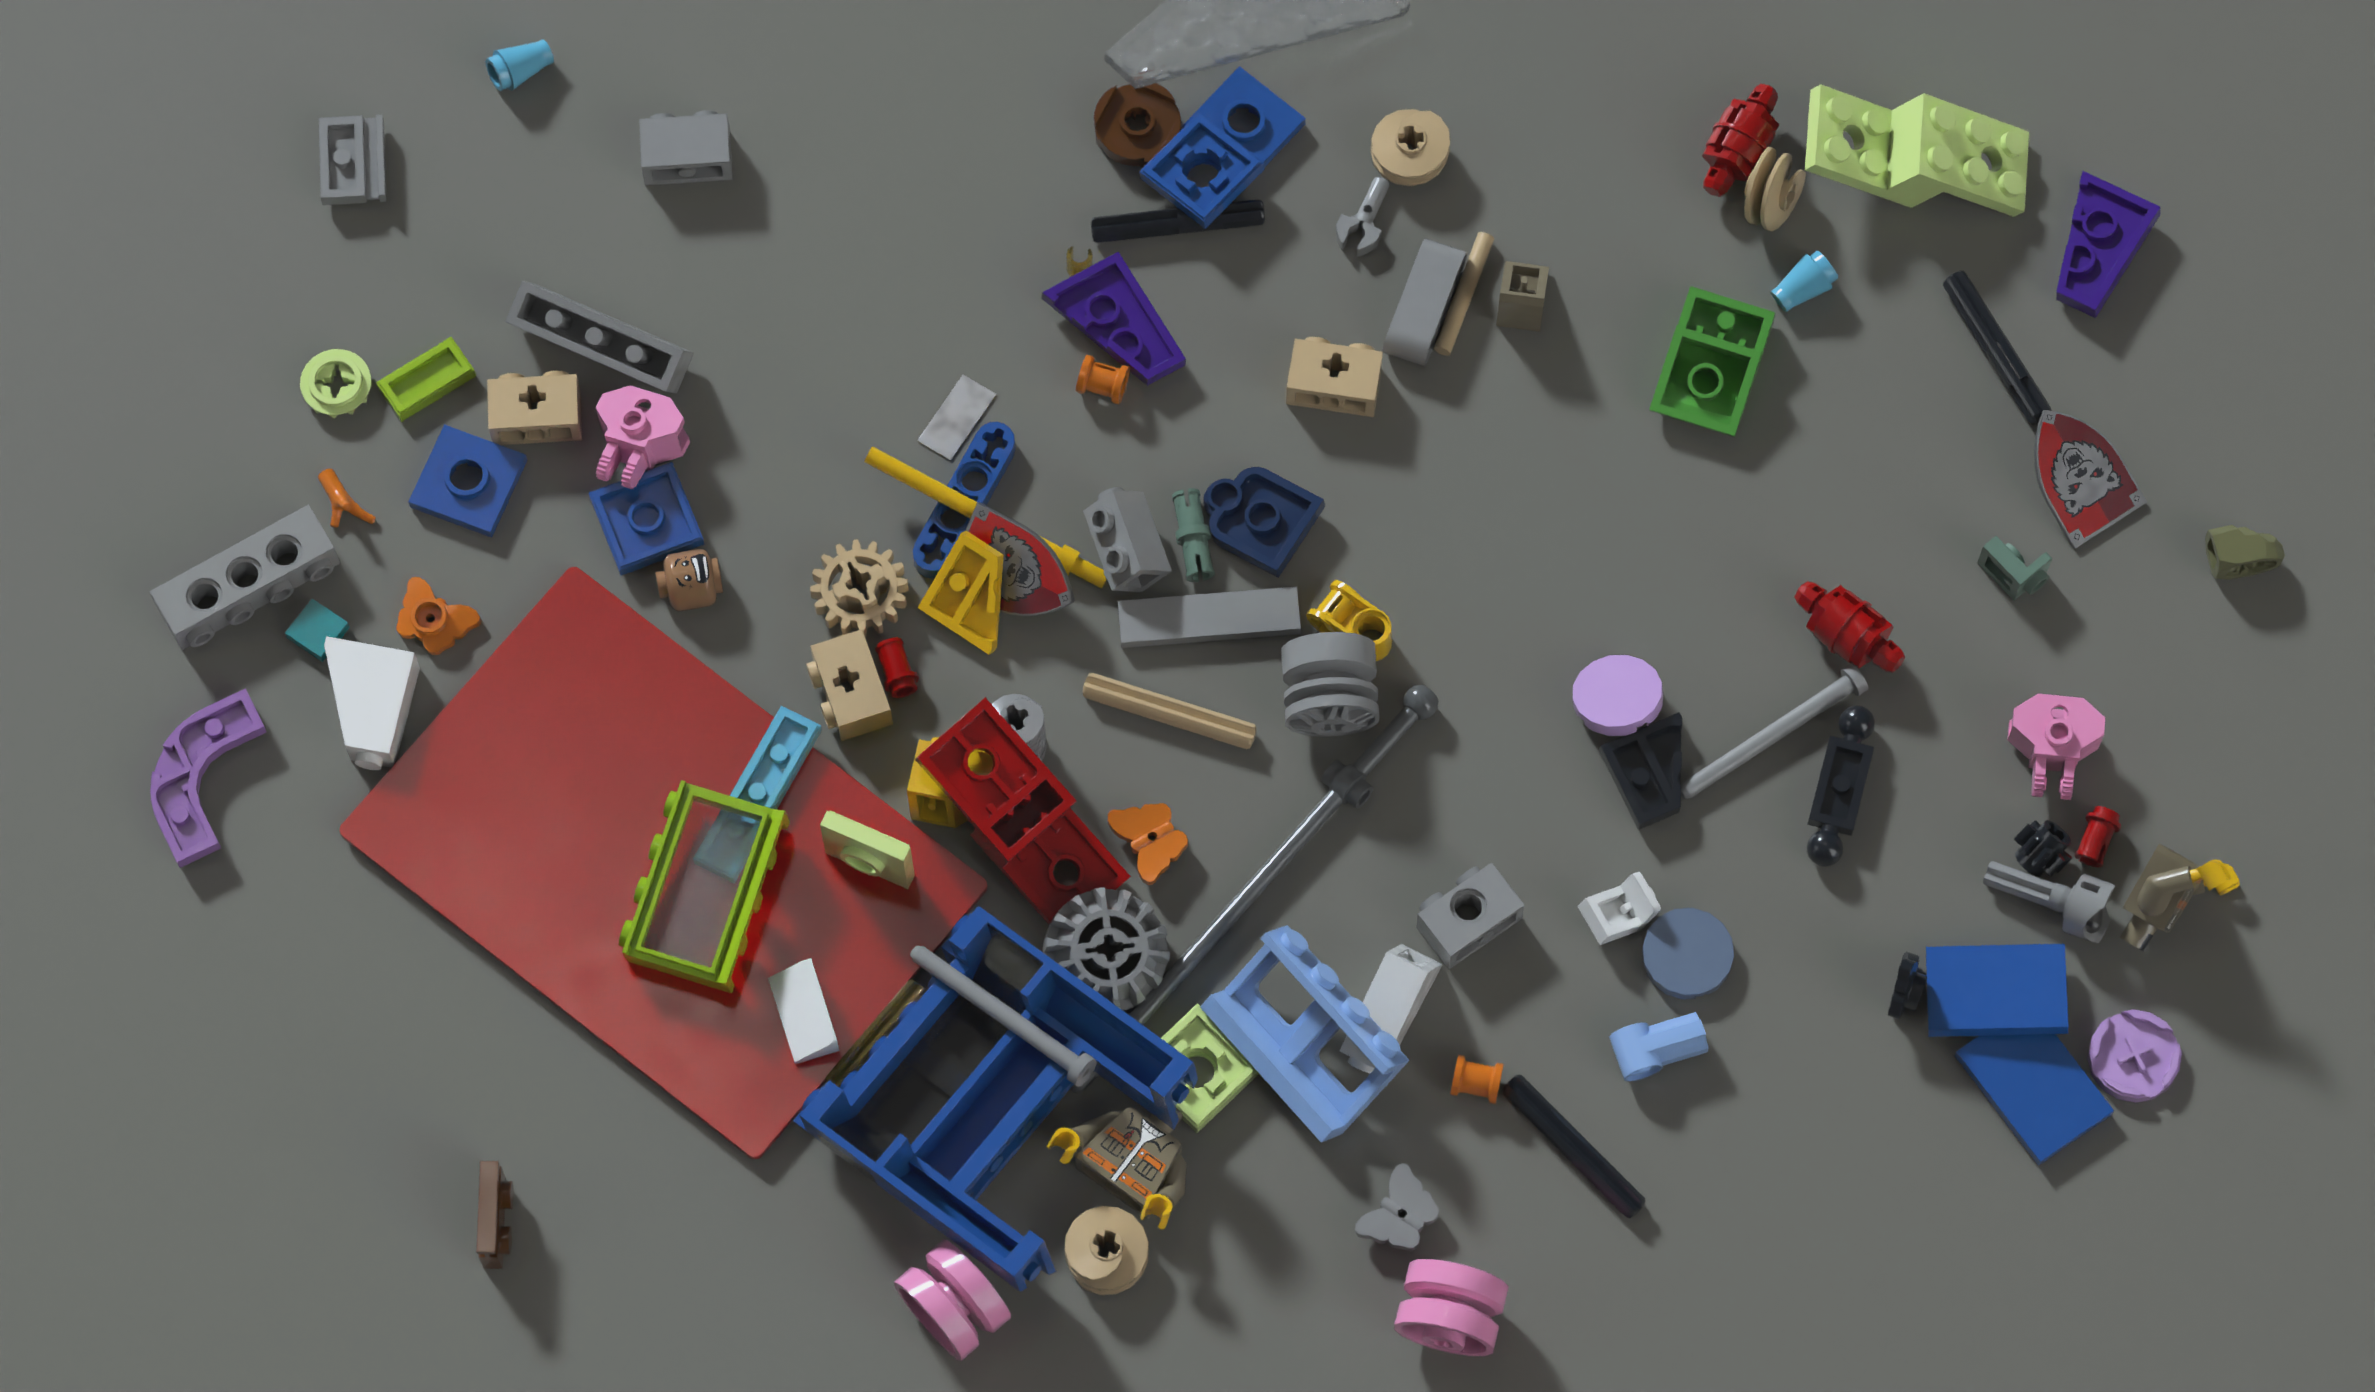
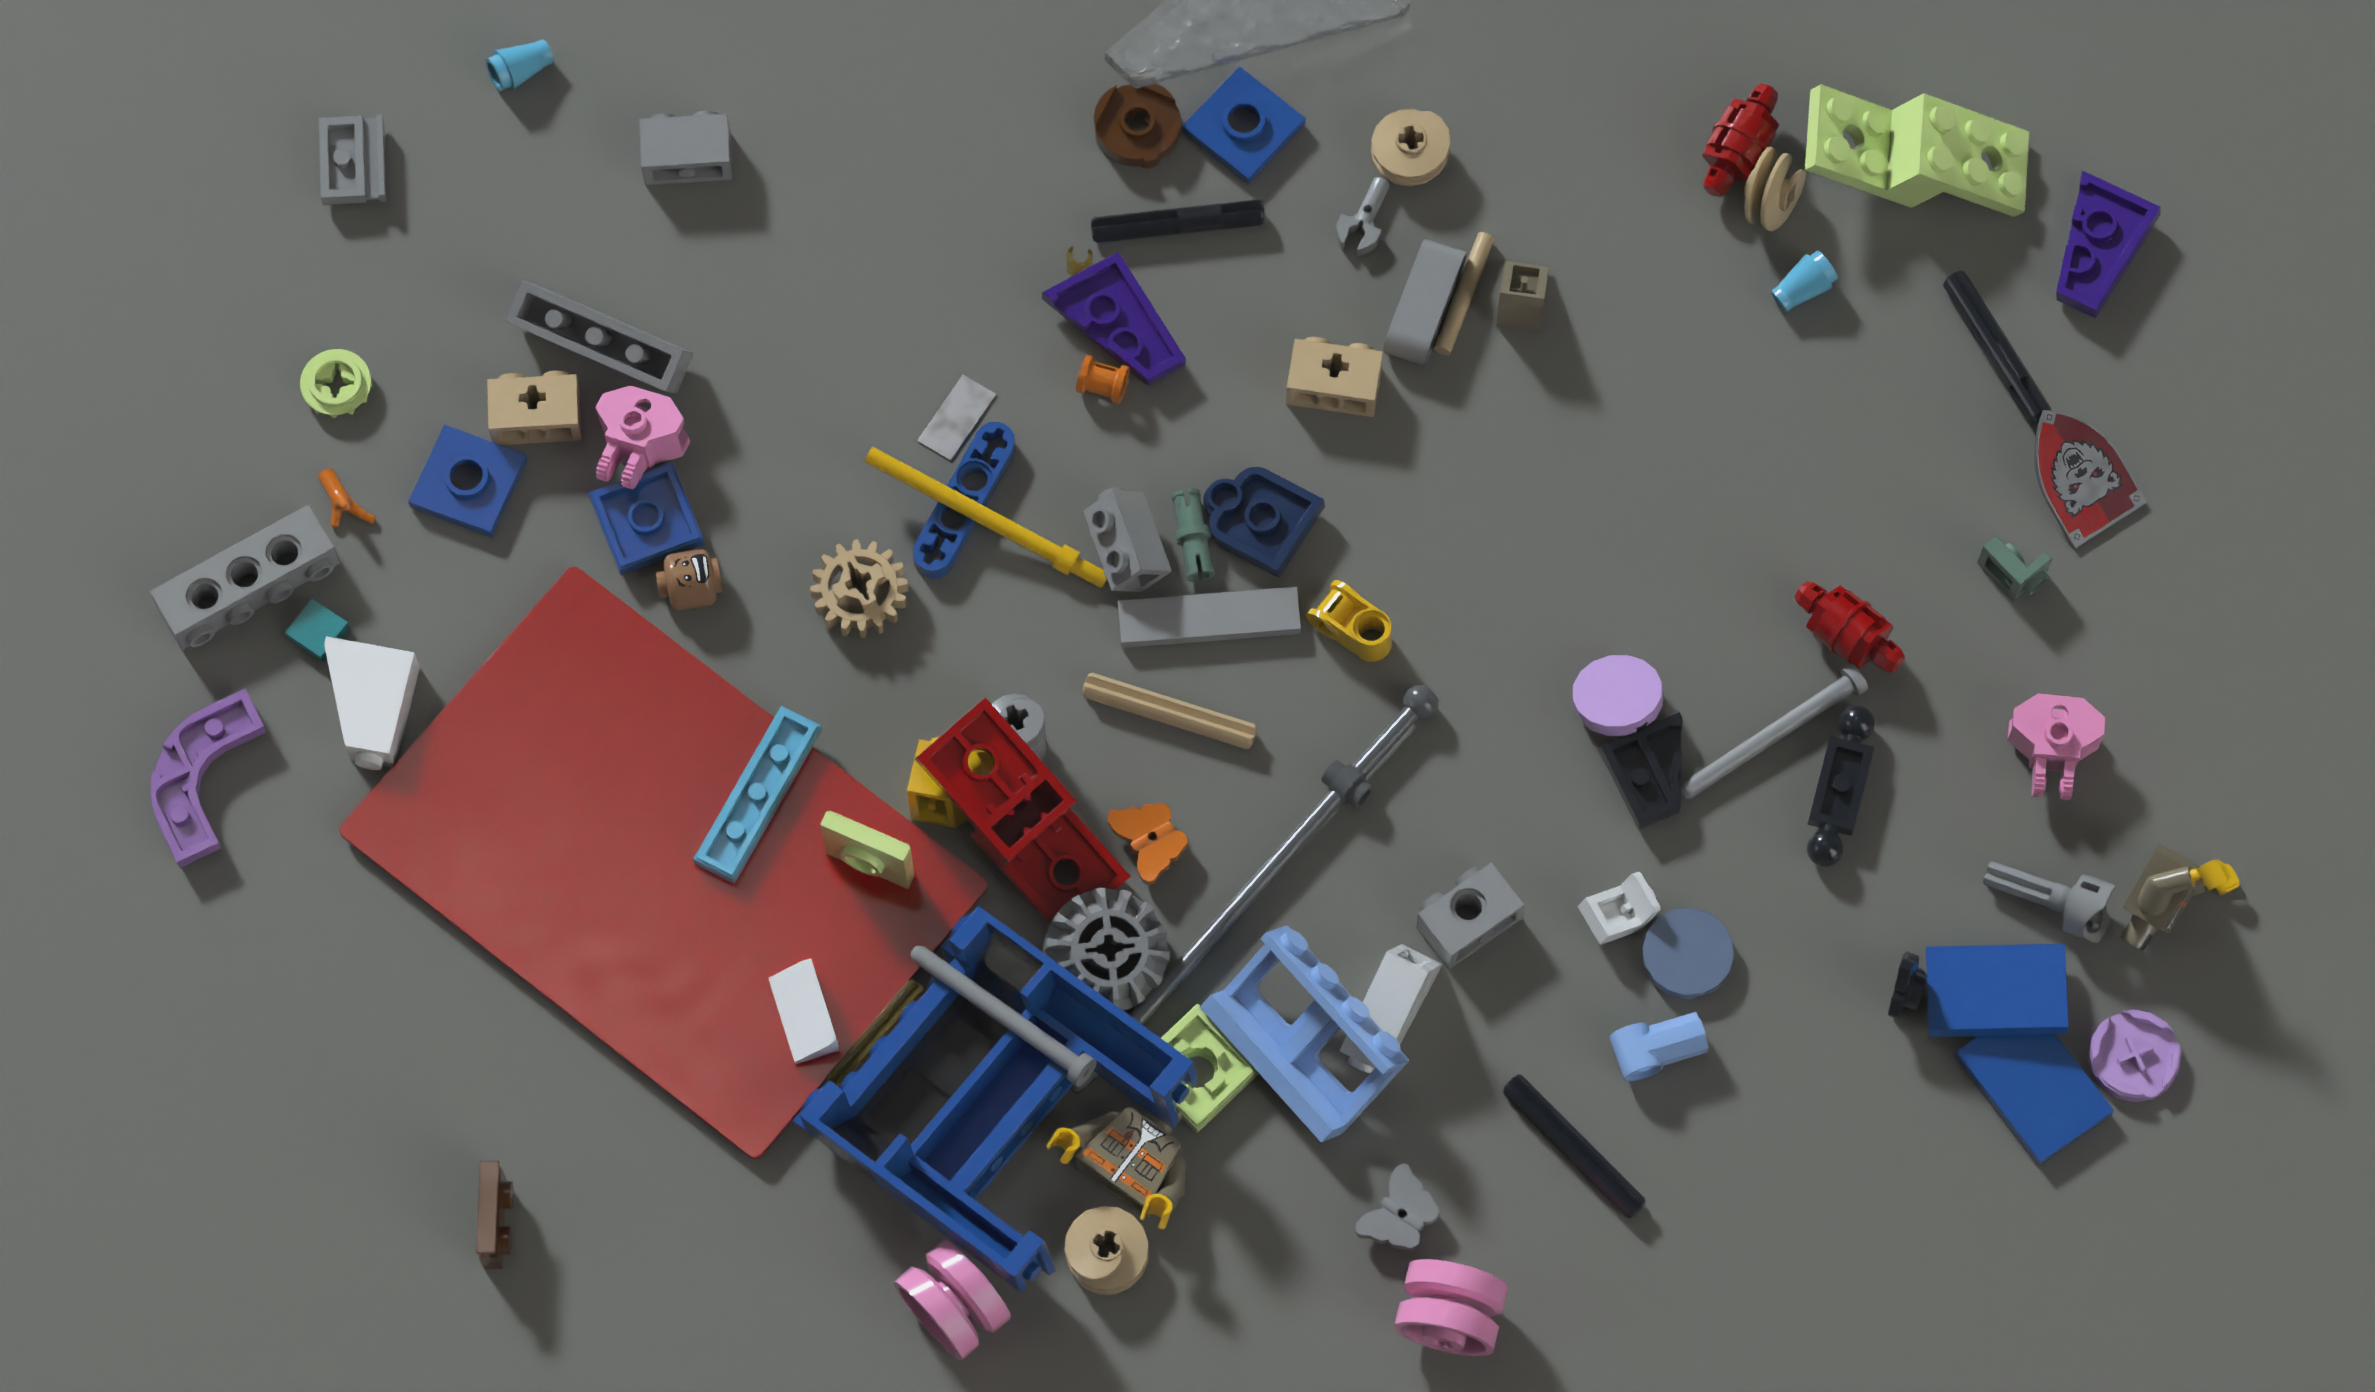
(426, 379): lime tile -> none
(449, 624): orange animal -> none
(702, 885): window -> none
(842, 661): tan brick -> none
(899, 676): red pin -> none
(968, 592): yellow wing -> none
(1032, 572): shield -> none
(1196, 145): blue piece -> none
(1330, 684): light grey wheel -> none
(1477, 1079): orange bush -> none
(1712, 361): bright green slope -> none
(2042, 848): black gear -> none
(2097, 836): red pin -> none
(2241, 552): olive rock -> none

